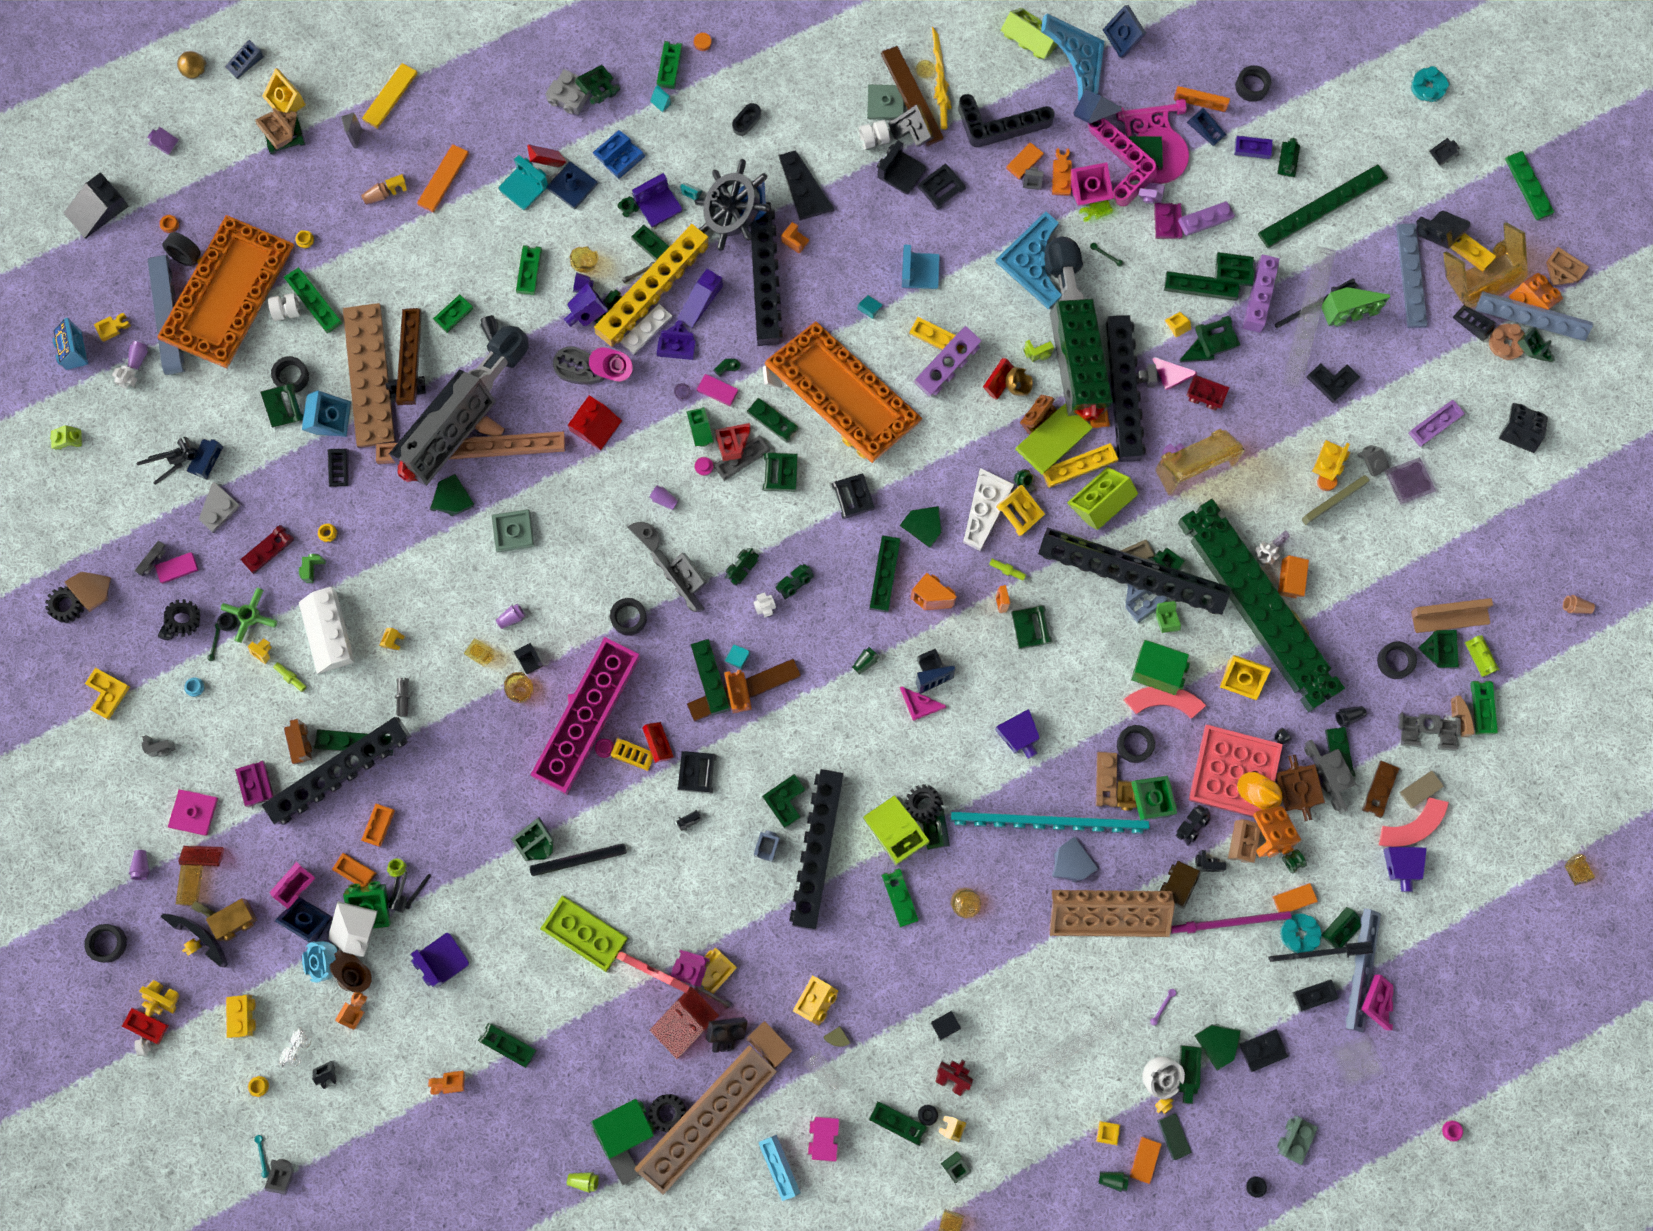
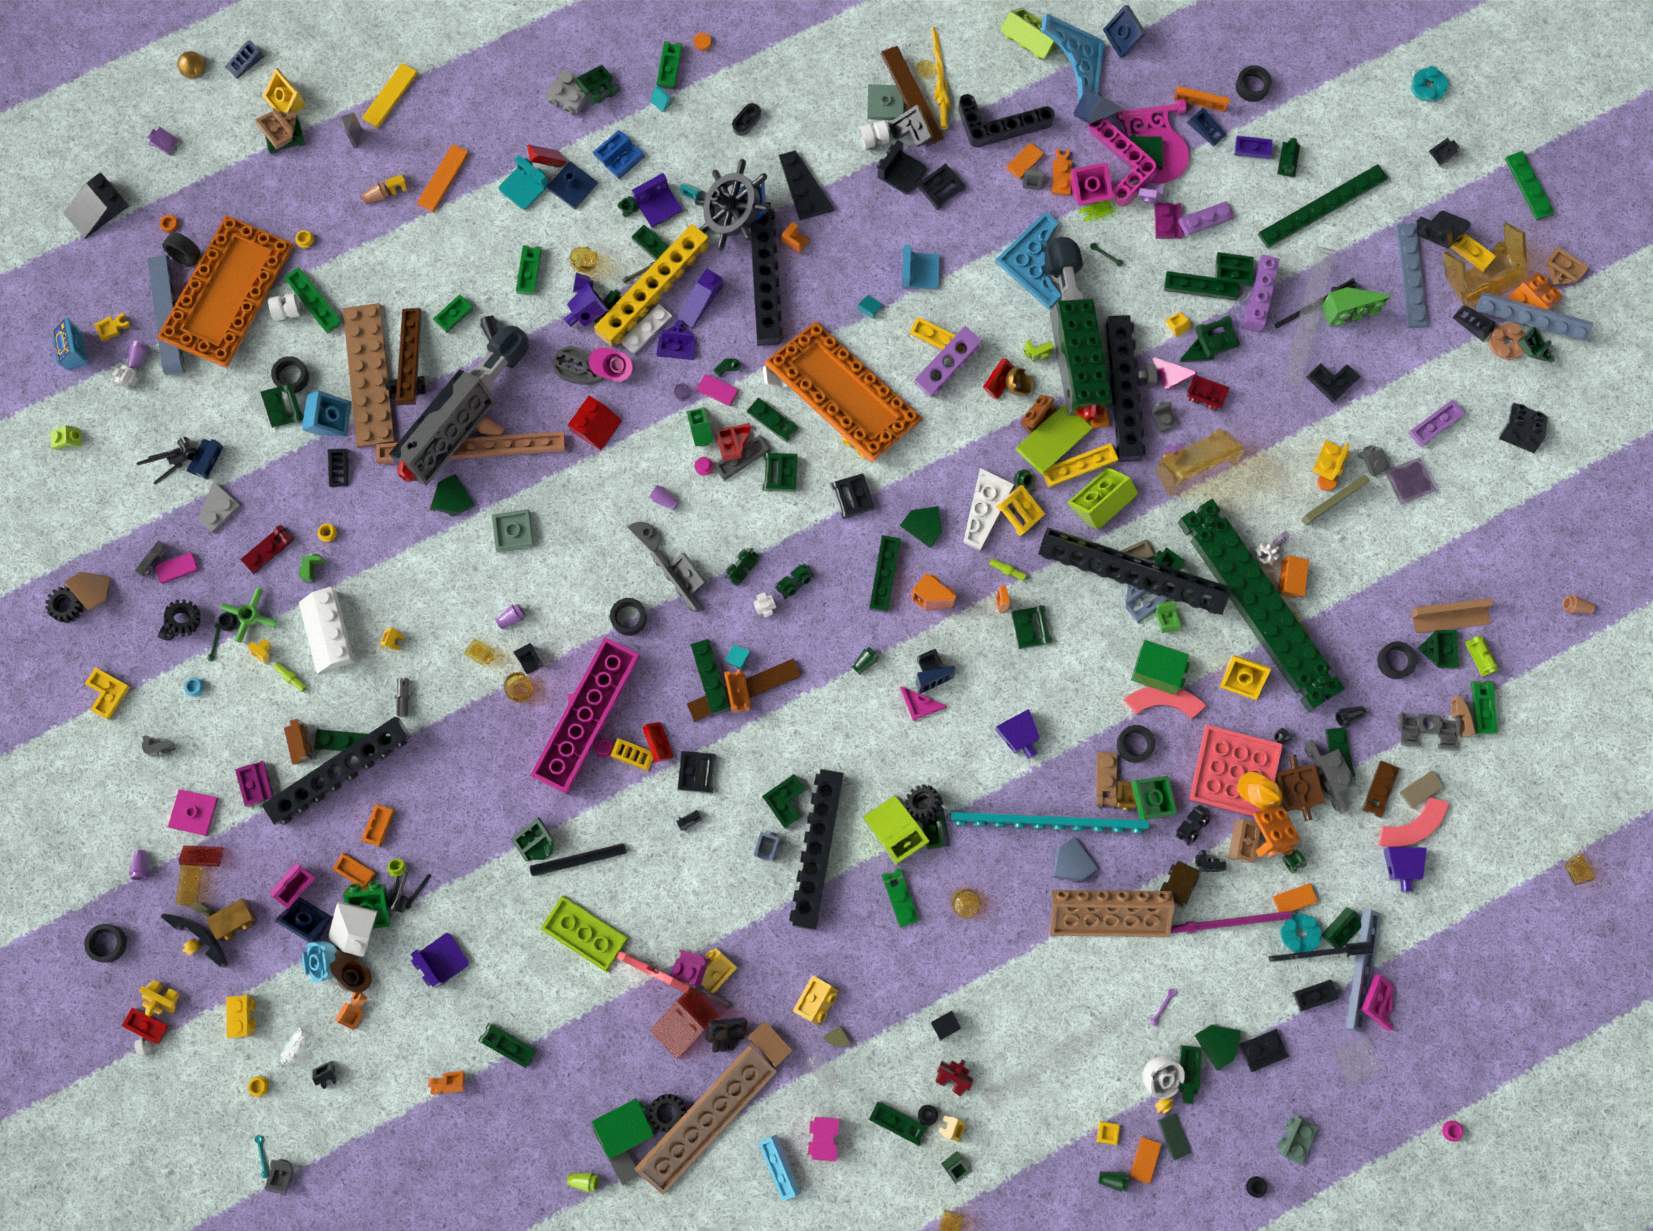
(1163, 416): none -> dark grey bracket

